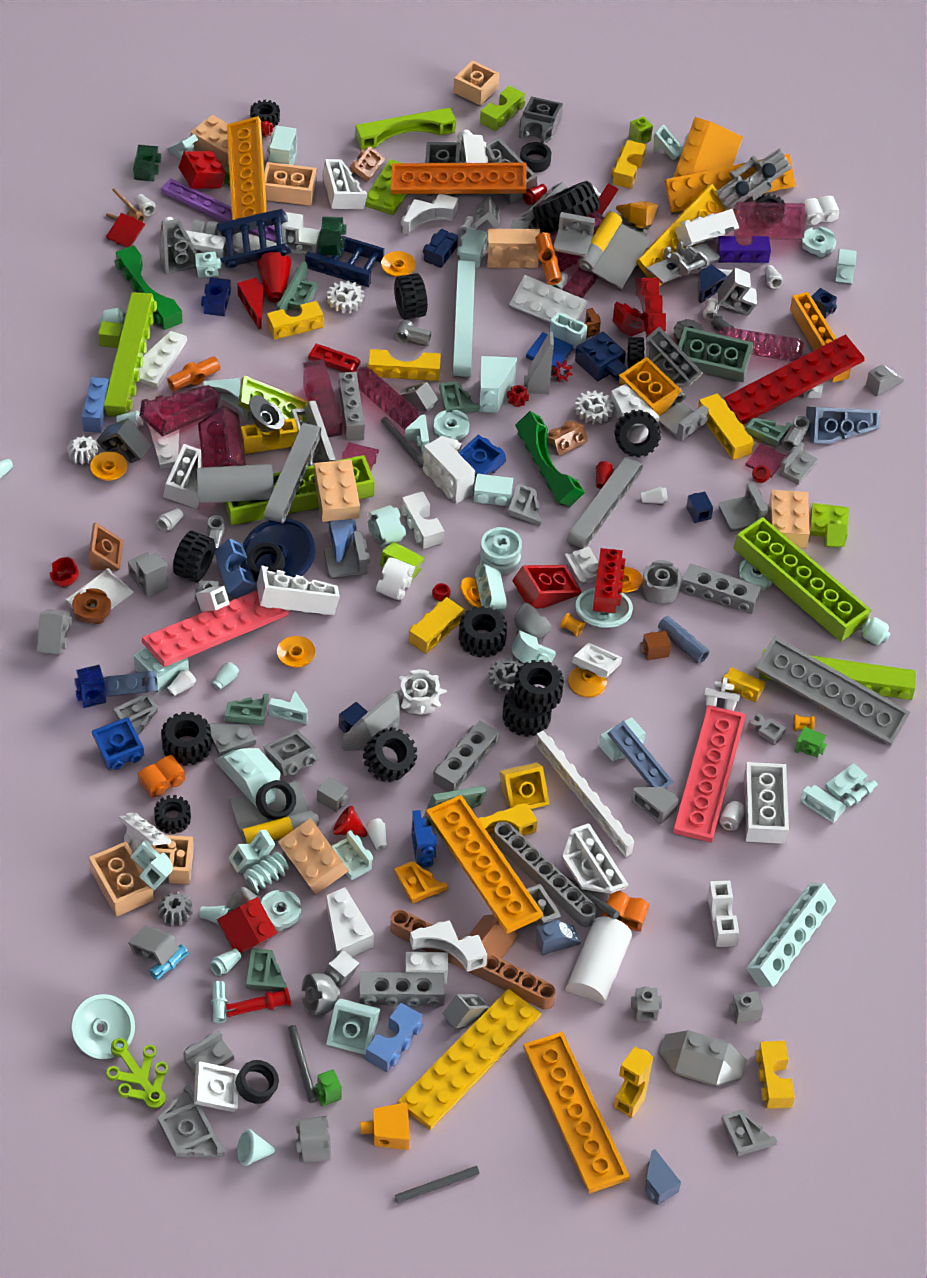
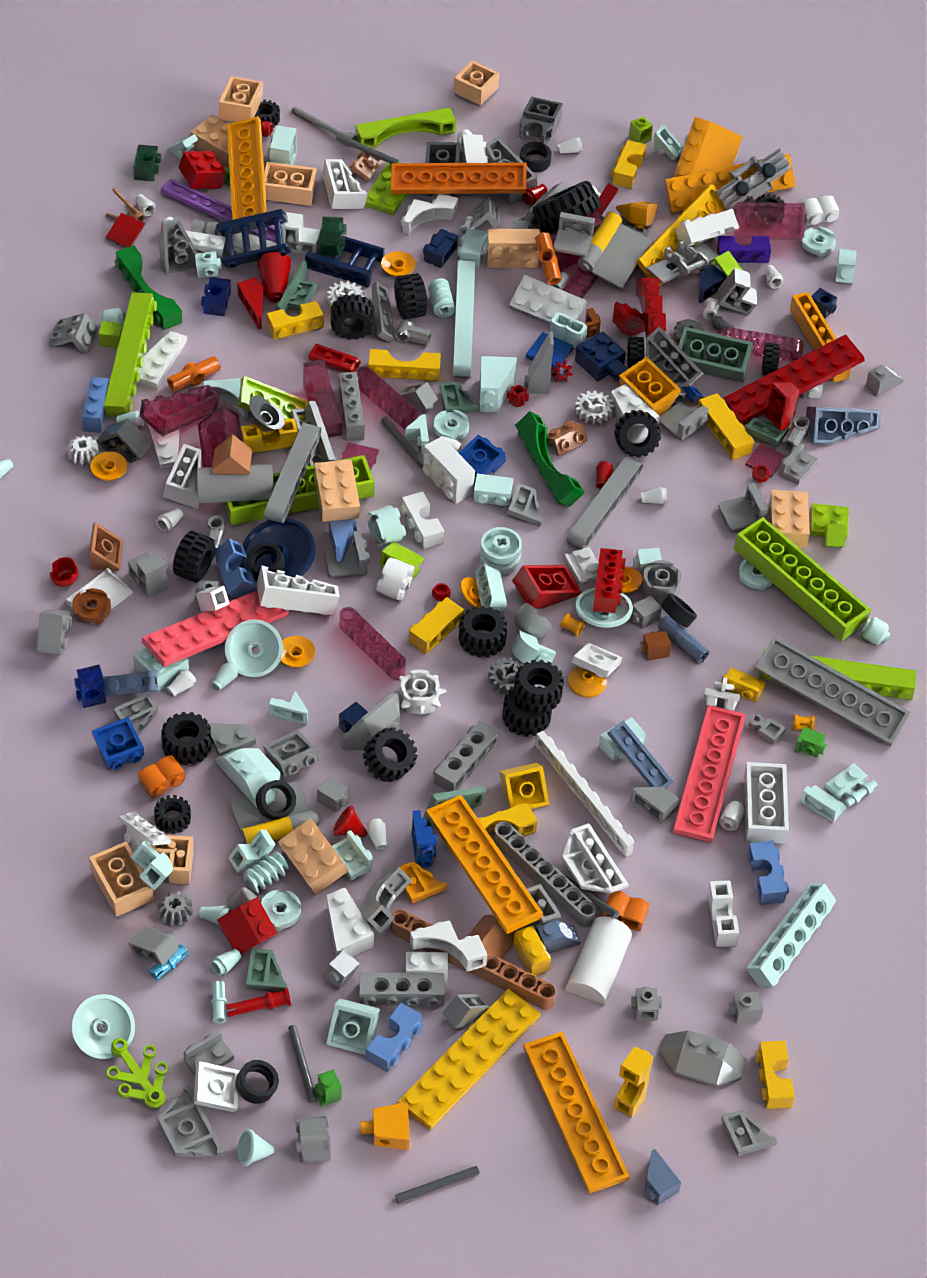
(75, 329): none -> light grey bracket
(232, 457): none -> nougat slope
(240, 99): none -> light nougat brick
(245, 638): none -> light aqua dish
(247, 711): sand green wing -> none
(320, 994): light grey cylinder -> none
(322, 124): none -> light grey piece
(352, 316): none -> black tyre
(366, 149): none -> dark grey bar
(372, 643): none -> clear pink beam
(381, 896): none -> light grey arch
(383, 312): none -> light grey plate
(441, 298): none -> light aqua piece
(510, 103): lime arch -> none
(532, 951): none -> yellow brick
(571, 145): none -> white cone
(645, 557): none -> light aqua brick
(646, 612): none -> light grey brick
(678, 610): none -> black tyre
(693, 393): none -> blue plate
(699, 507): dark blue brick -> none
(720, 588): light grey brick -> none
(726, 263): none -> lime hinge
(766, 858): none -> medium blue arch
(770, 358): none -> black tyre
(782, 404): none -> red slope

